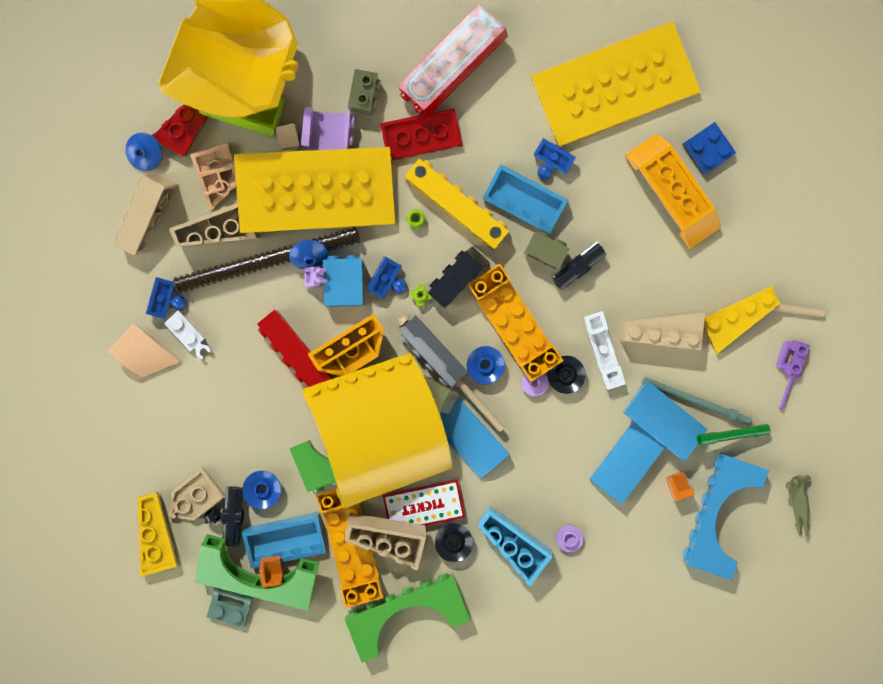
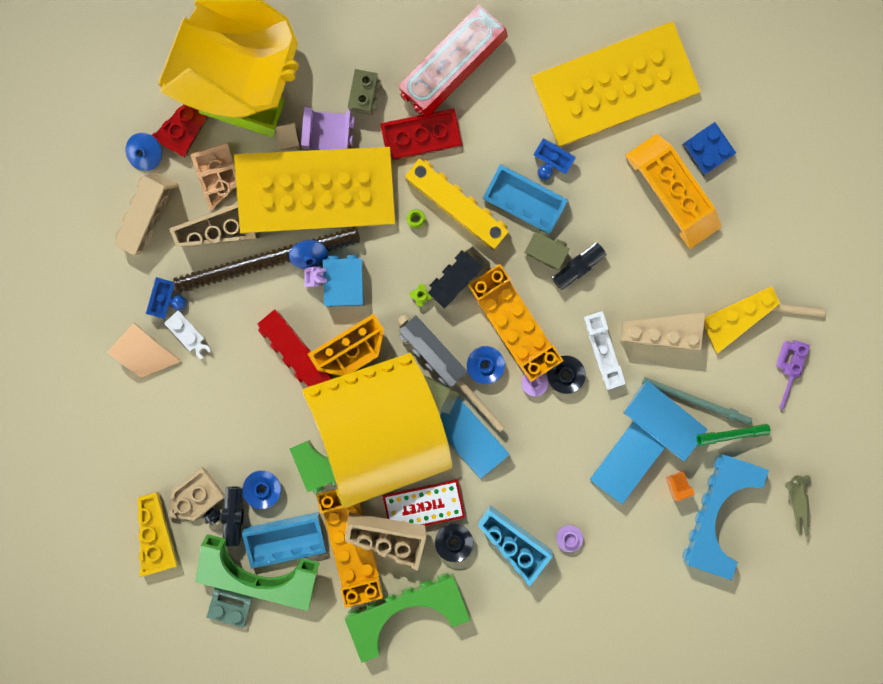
(271, 571): orange panel -> none
(385, 278): blue plate -> none

